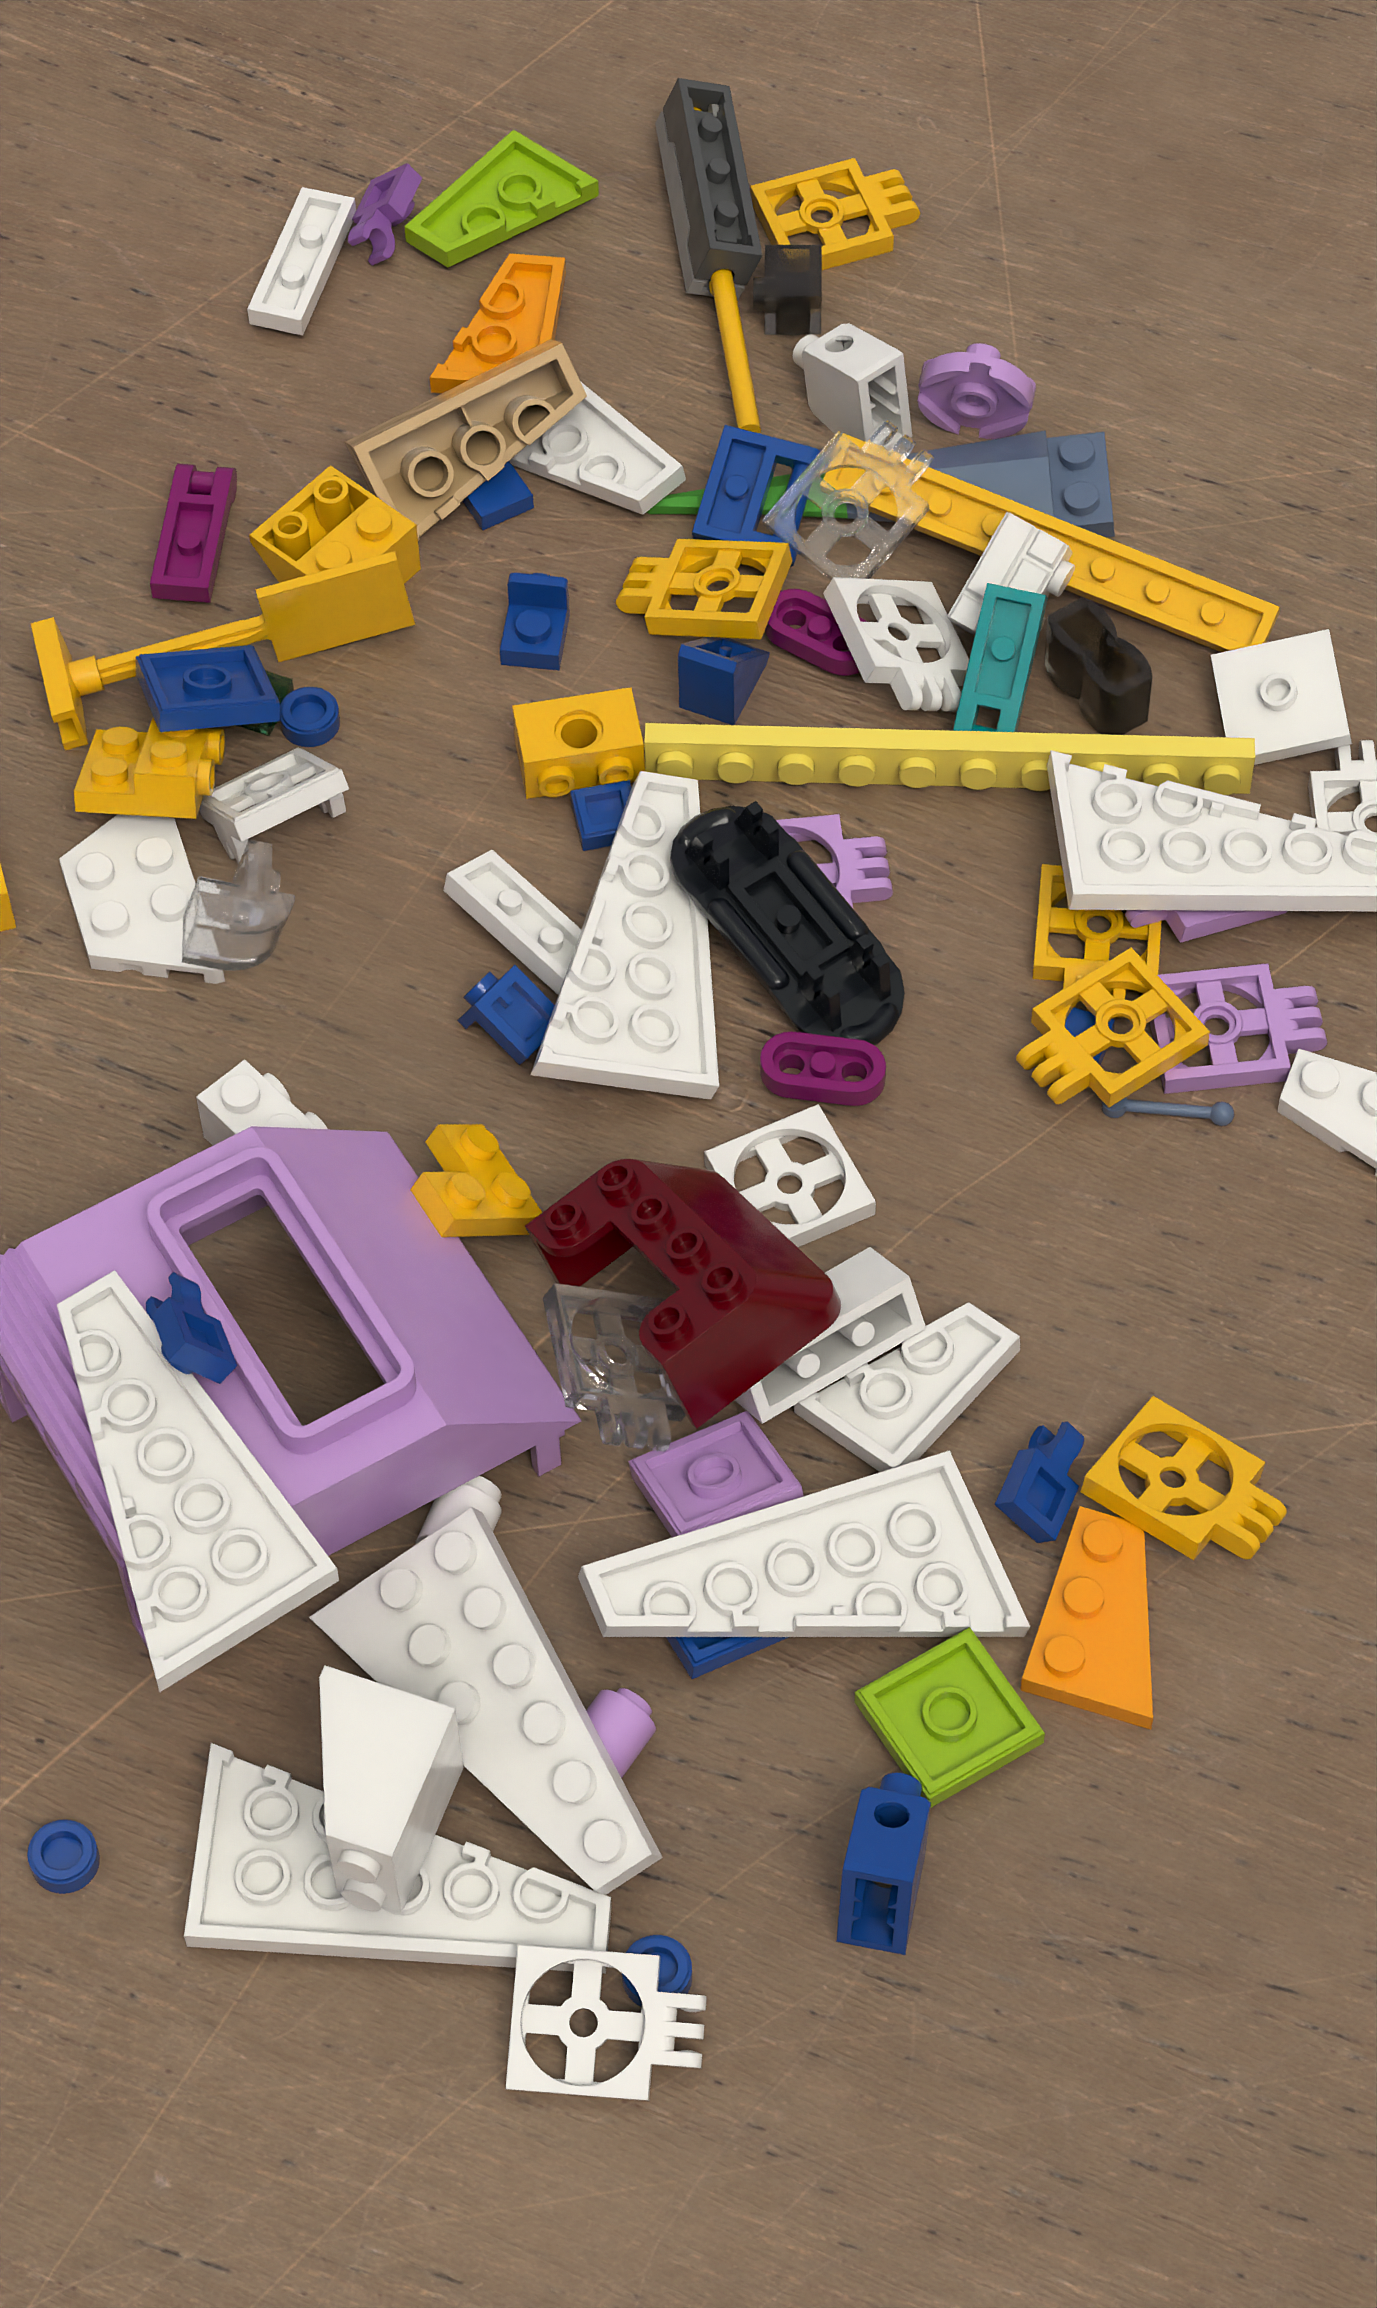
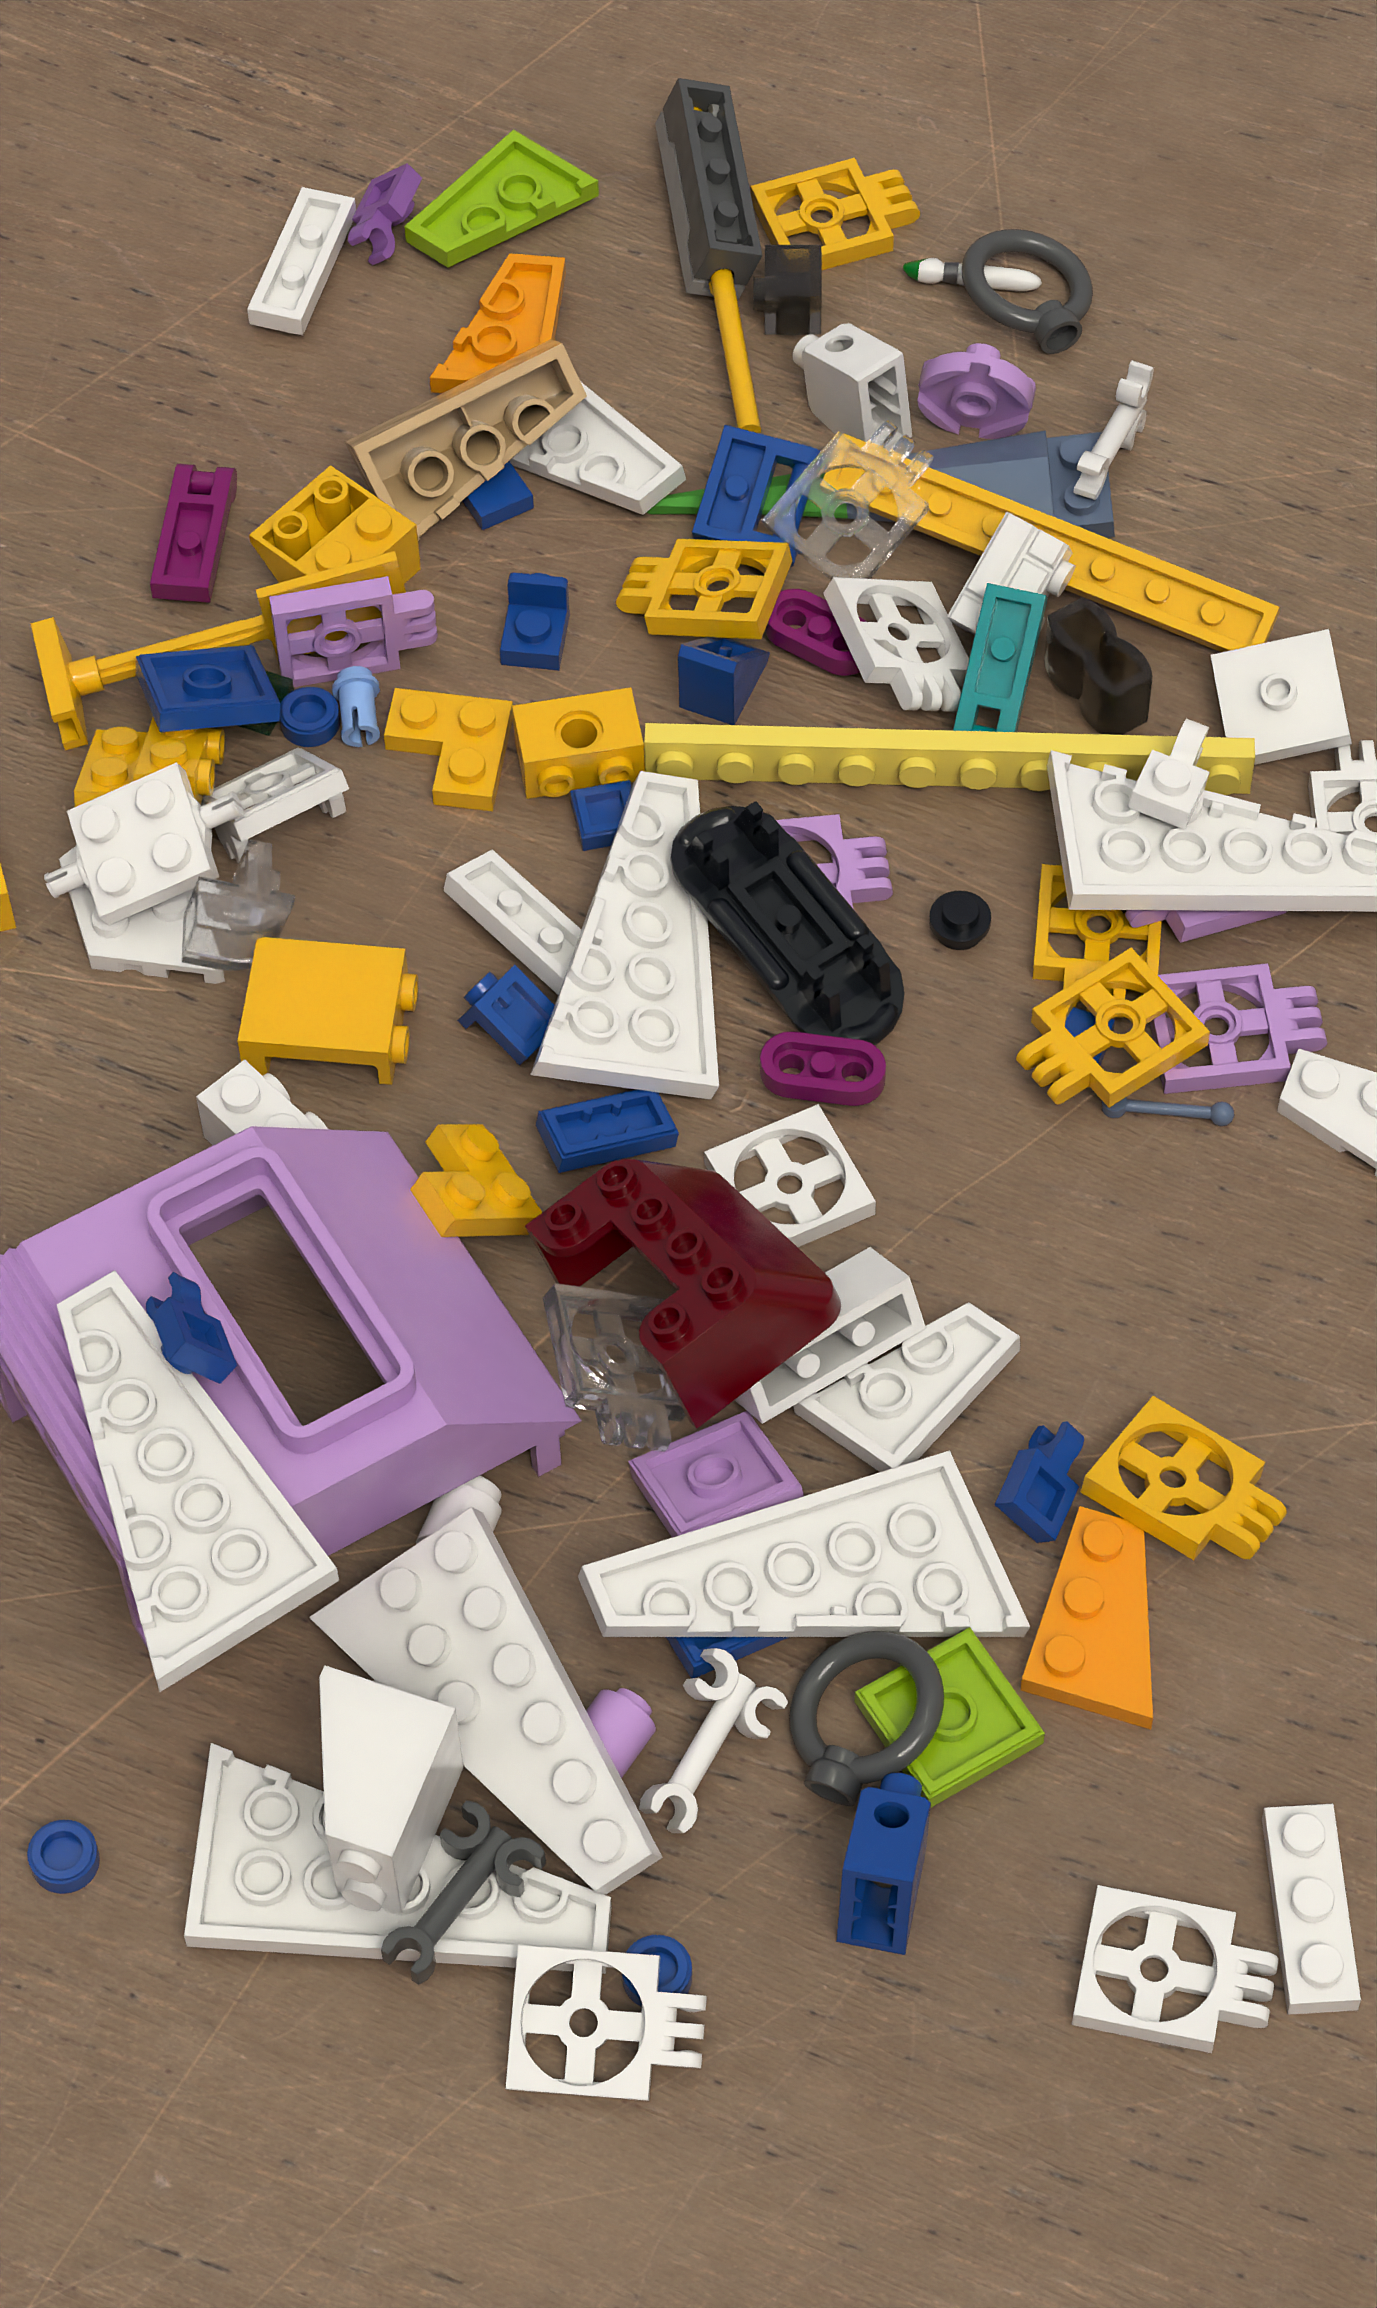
(142, 843): none -> white plate
(327, 1005): none -> yellow panel
(356, 694): none -> light blue pin
(405, 624): none -> lavender piece
(466, 735): none -> yellow plate
(484, 1852): none -> dark grey bar
(606, 1129): none -> blue plate
(734, 1704): none -> white bar
(838, 1772): none -> dark grey piece
(933, 271): none -> white piece
(960, 919): none -> black plate
(1052, 323): none -> dark grey piece
(1118, 432): none -> white bar
(1173, 783): none -> white plate
(1222, 1984): none -> white piece
(1310, 1909): none -> white plate

